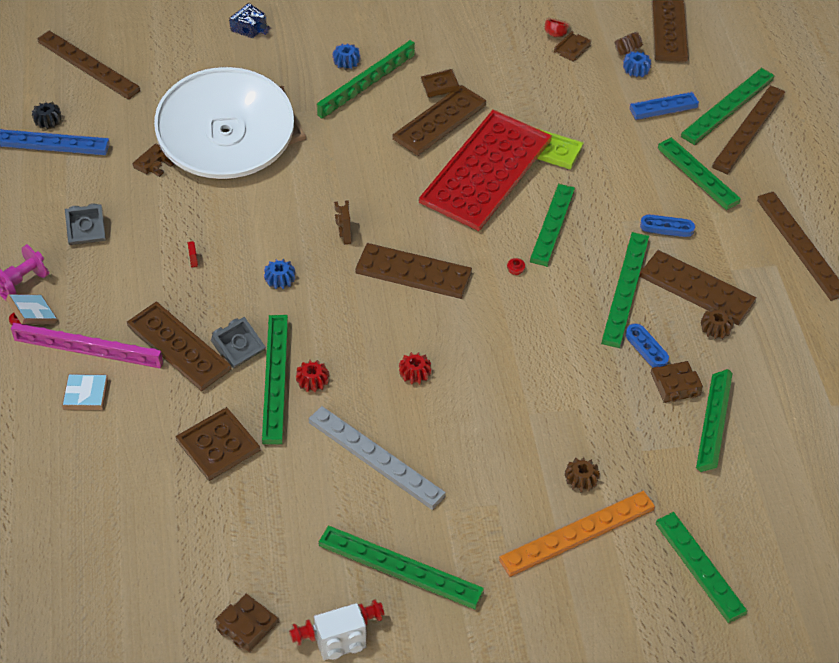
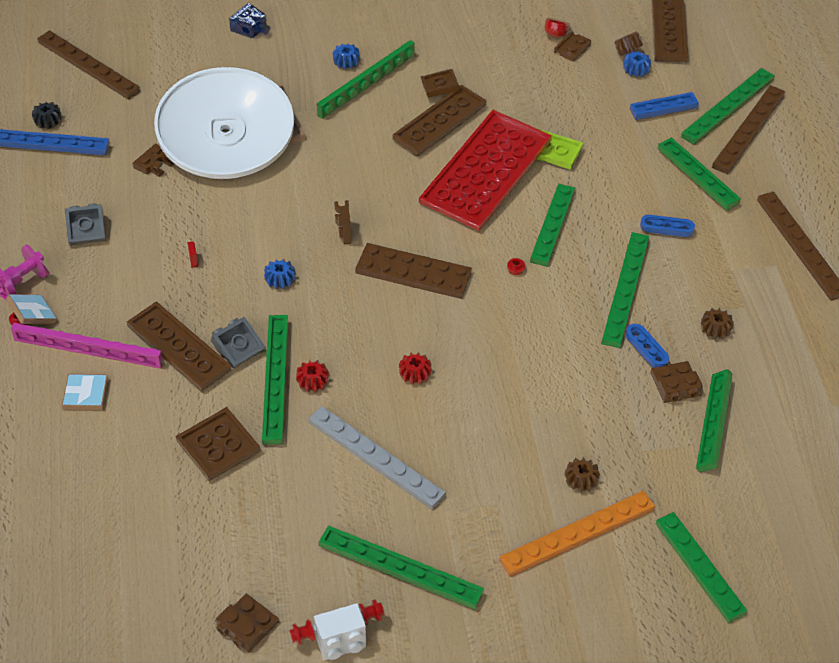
(697, 286): reddish brown plate -> none

